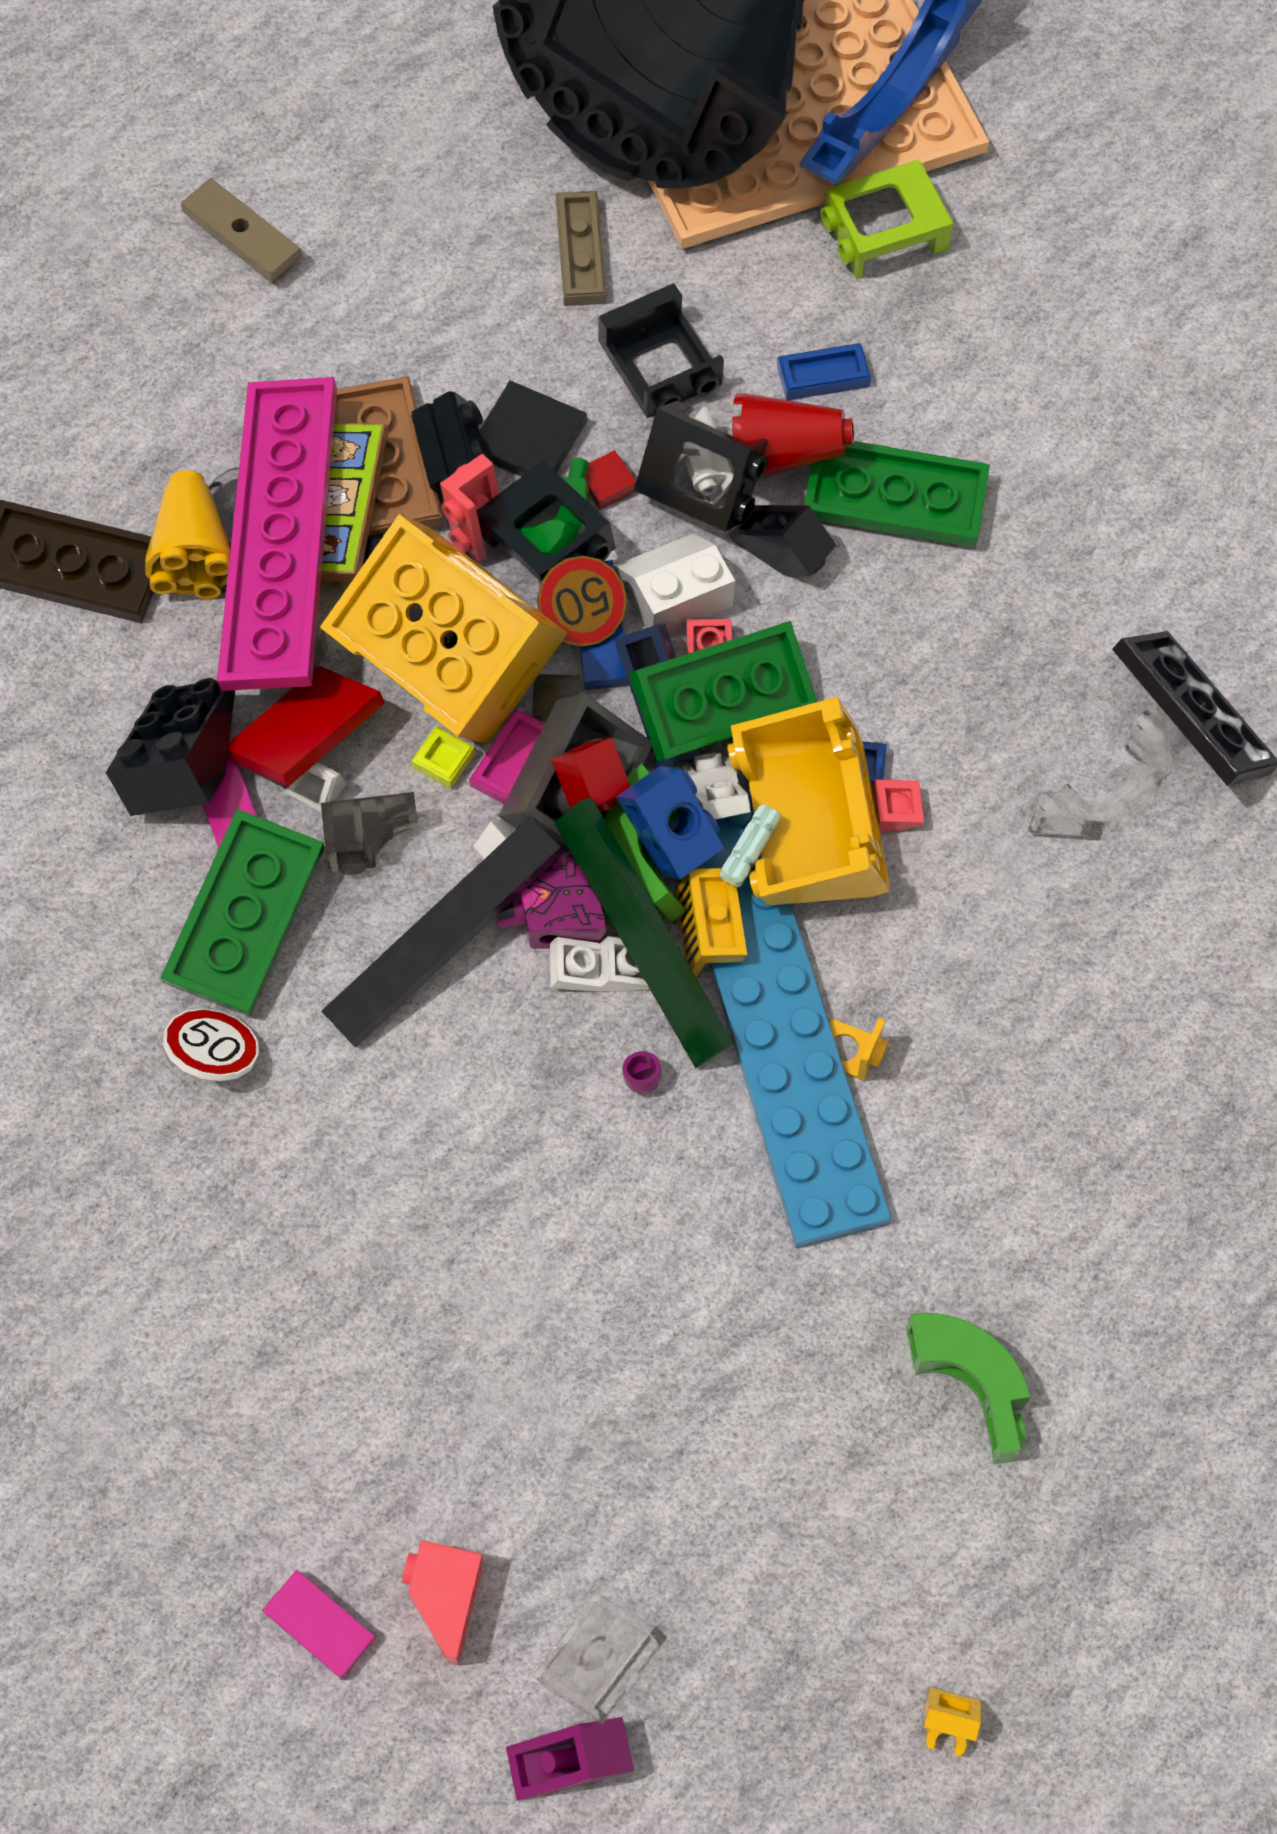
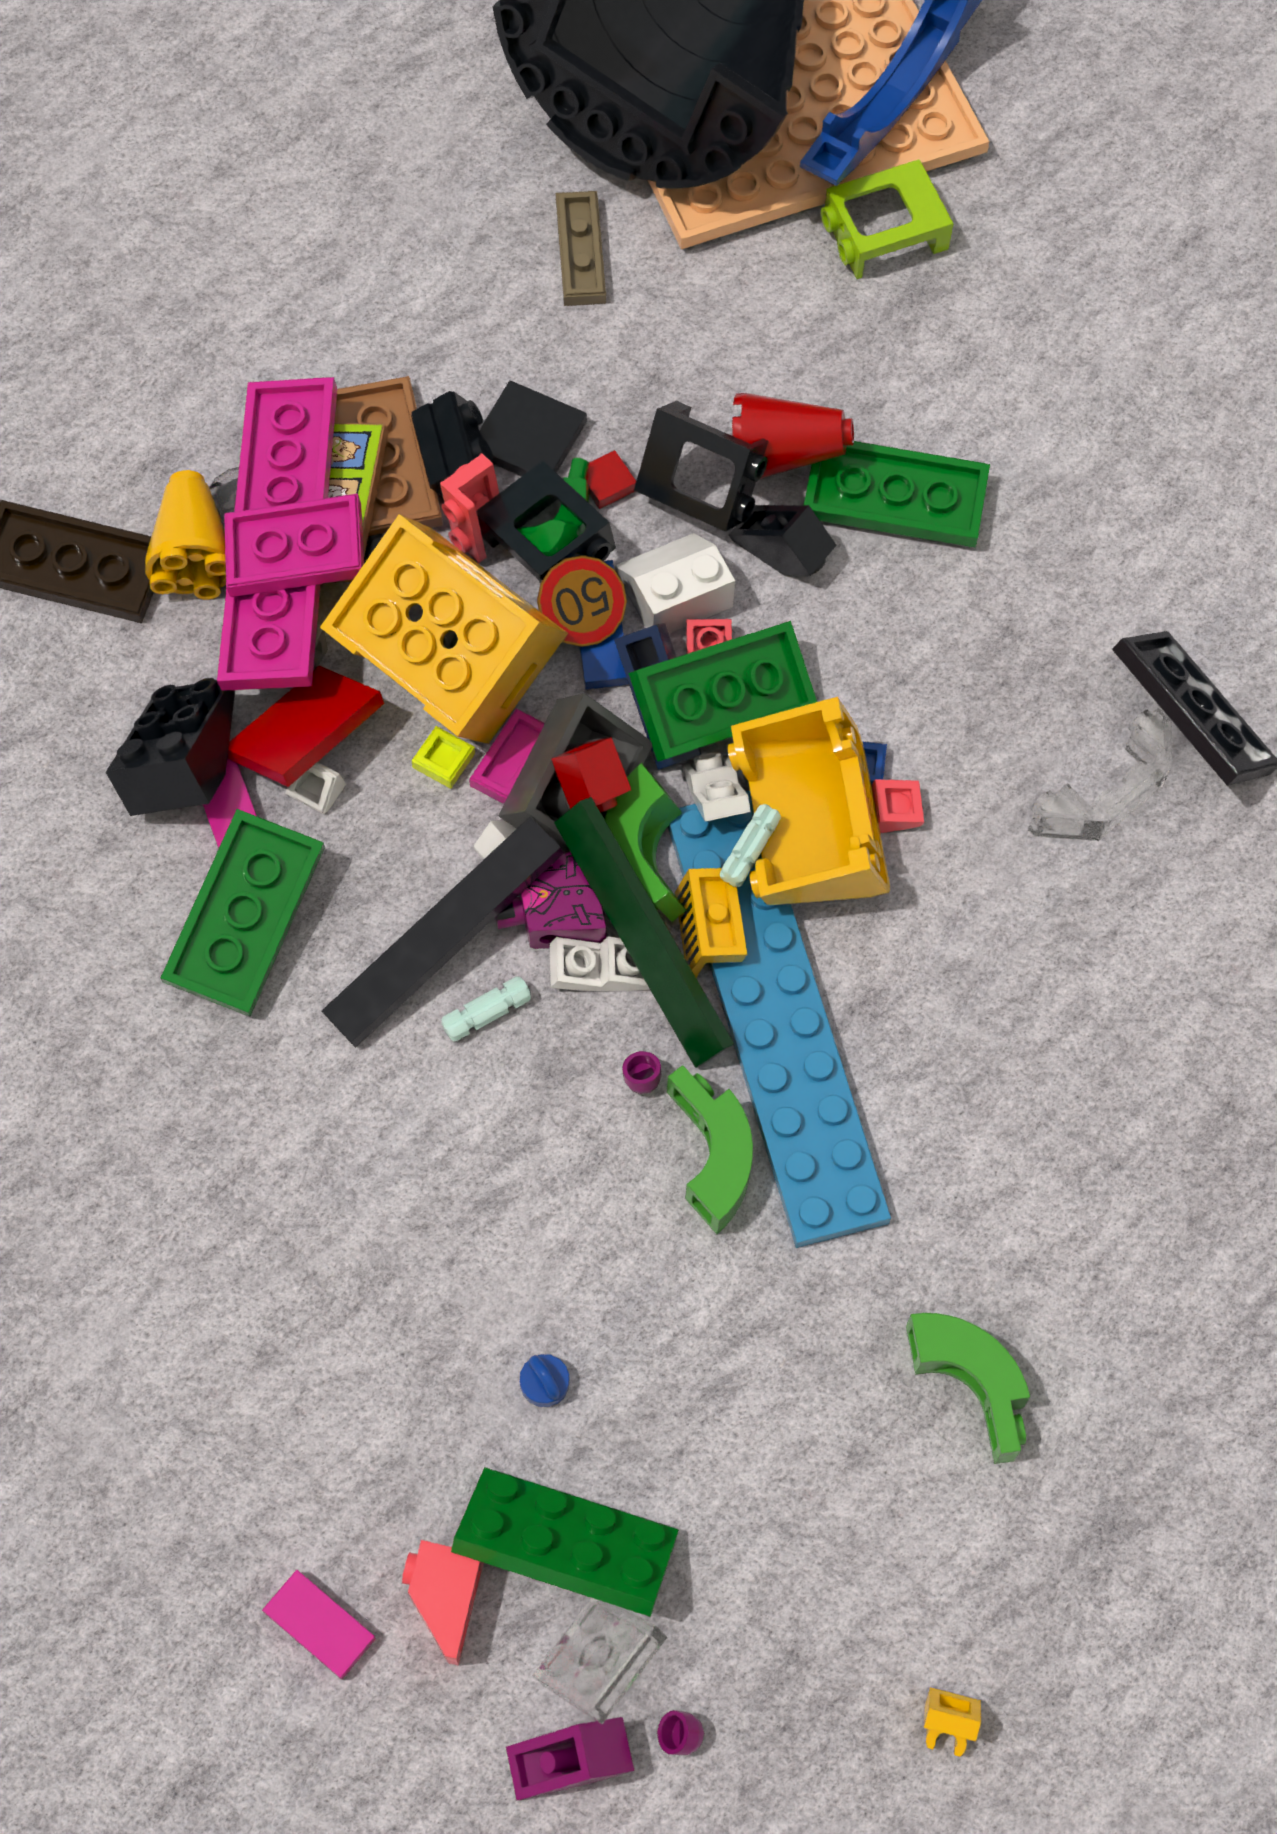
(210, 1044): piece -> none
(241, 230): dark tan tile -> none
(293, 545): none -> dark pink tile
(362, 826): clear smoke arch -> none
(486, 1008): none -> light aqua axle
(544, 1380): none -> blue tile
(550, 688): clear smoke tile -> none
(565, 1541): none -> green plate
(648, 325): black window -> none
(649, 808): blue brick -> none
(680, 1733): none -> magenta hinge
(708, 470): white hinge -> none
(724, 1179): none -> bright green arch
(823, 371): blue tile -> none
(870, 1047): yellow bracket -> none

